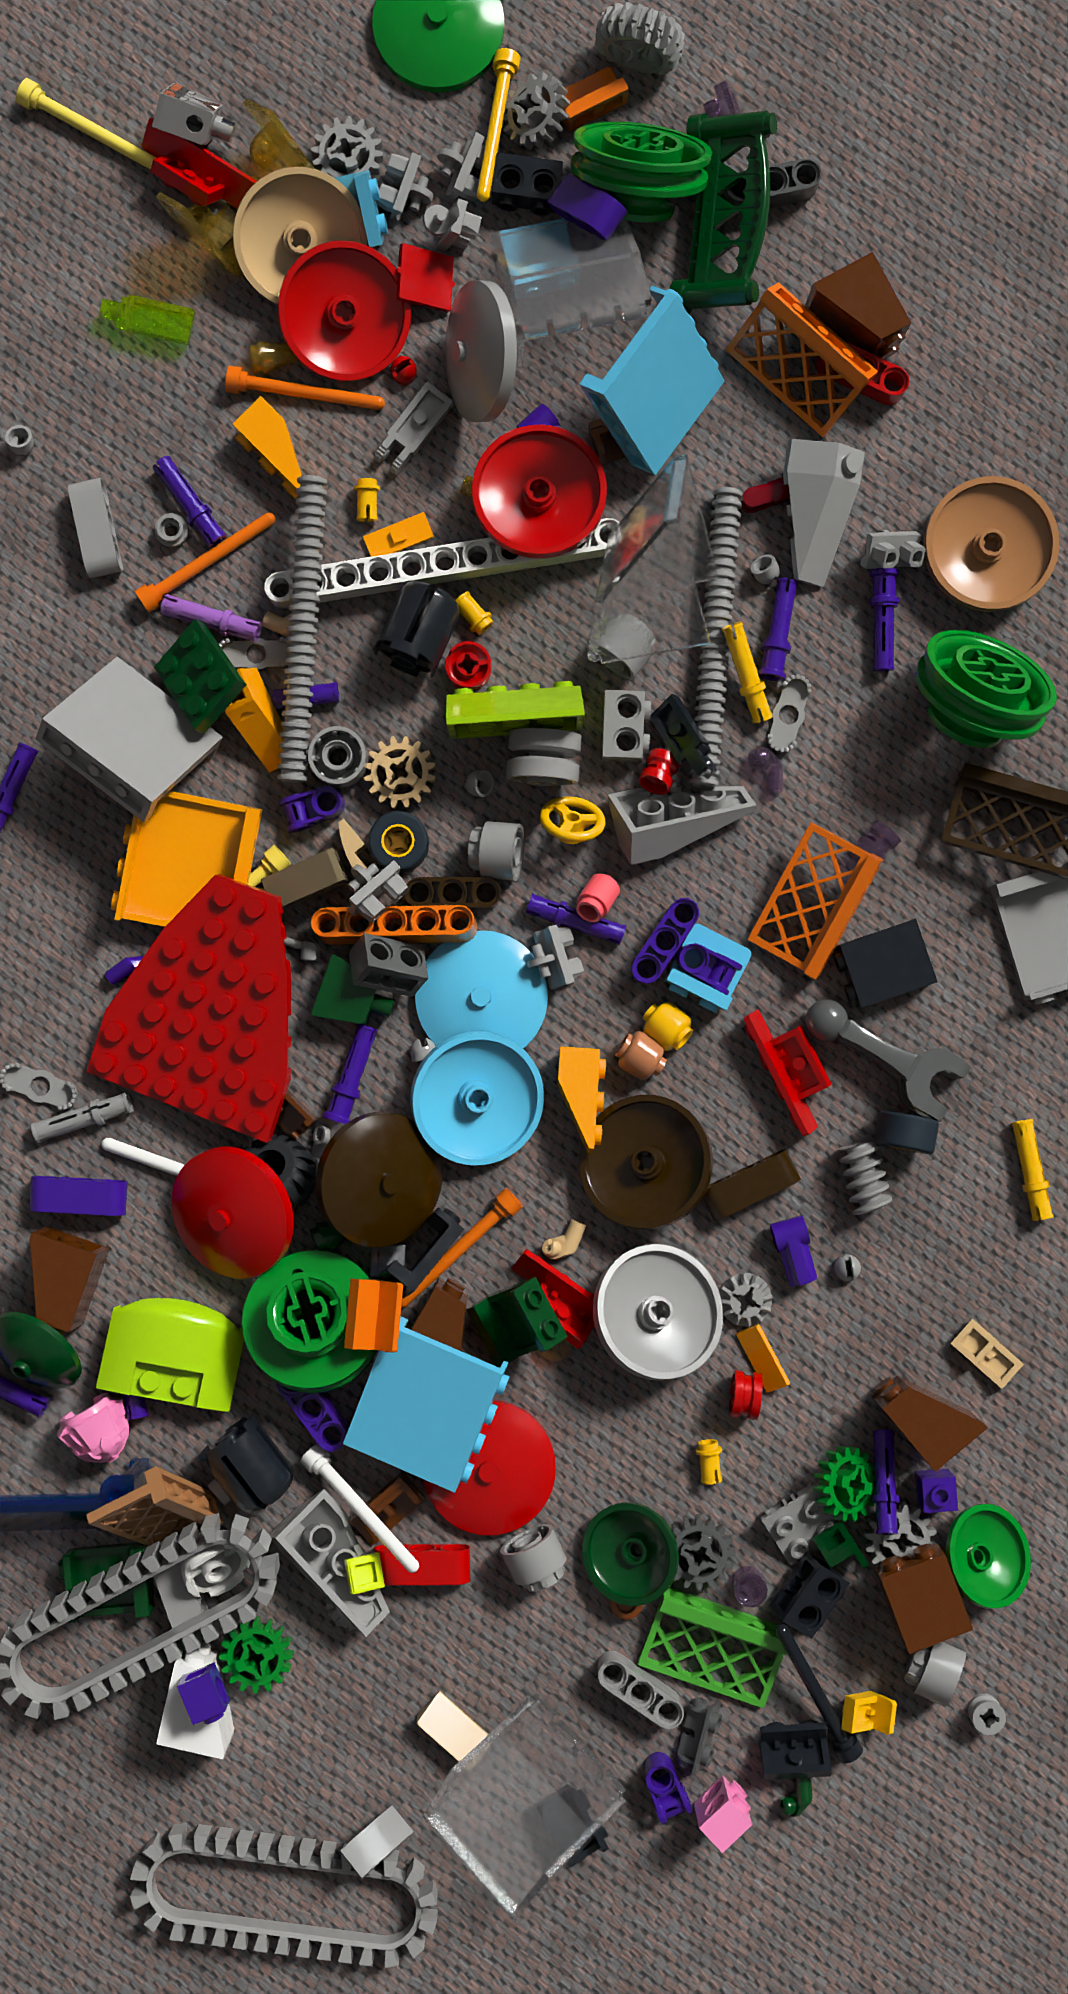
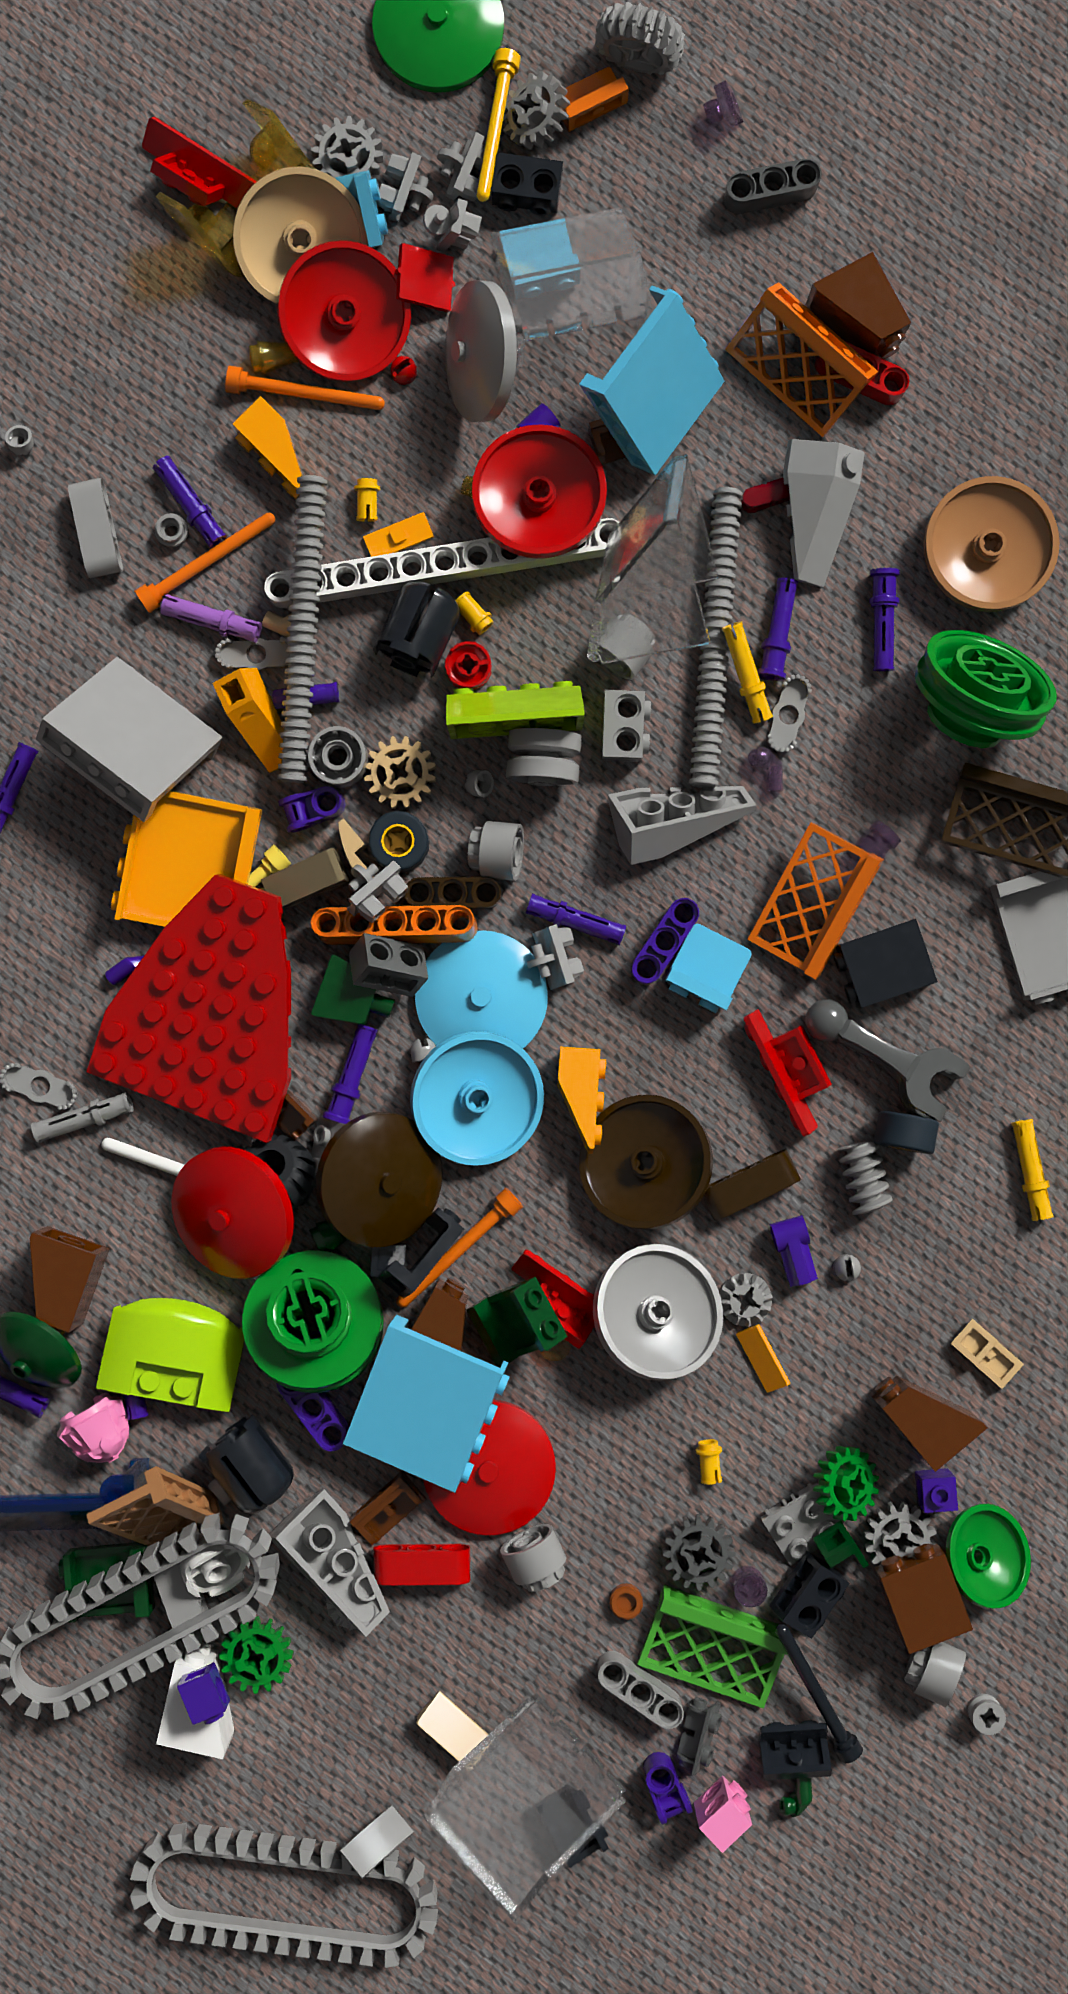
(32, 97): light yellow piece -> none
(78, 1195): dark purple beam -> none
(151, 318): clear neon green hinge -> none
(179, 112): light grey torso -> none
(199, 676): dark green plate -> none
(309, 950): light grey hand -> none
(318, 1461): white piece -> none
(364, 1573): neon yellow tile -> none
(373, 1315): orange panel -> none
(415, 425): light grey hinge -> none
(565, 1244): tan arm -> none
(572, 824): yellow piece -> none
(587, 207): dark purple beam -> none
(597, 897): coral brick -> none
(615, 1564): dark green dish -> none
(640, 1055): nougat head -> none
(641, 165): green wheel -> none
(658, 774): red wheel -> none
(667, 1025): yellow head -> none
(683, 736): black hinge -> none
(710, 967): dark purple piece -> none
(726, 135): dark green piece -> none
(745, 1394): red wheel -> none
(765, 569): light grey hinge -> none
(867, 1712): yellow bracket -> none
(885, 1483): dark purple pin -> none
(893, 550): light grey hips -> none

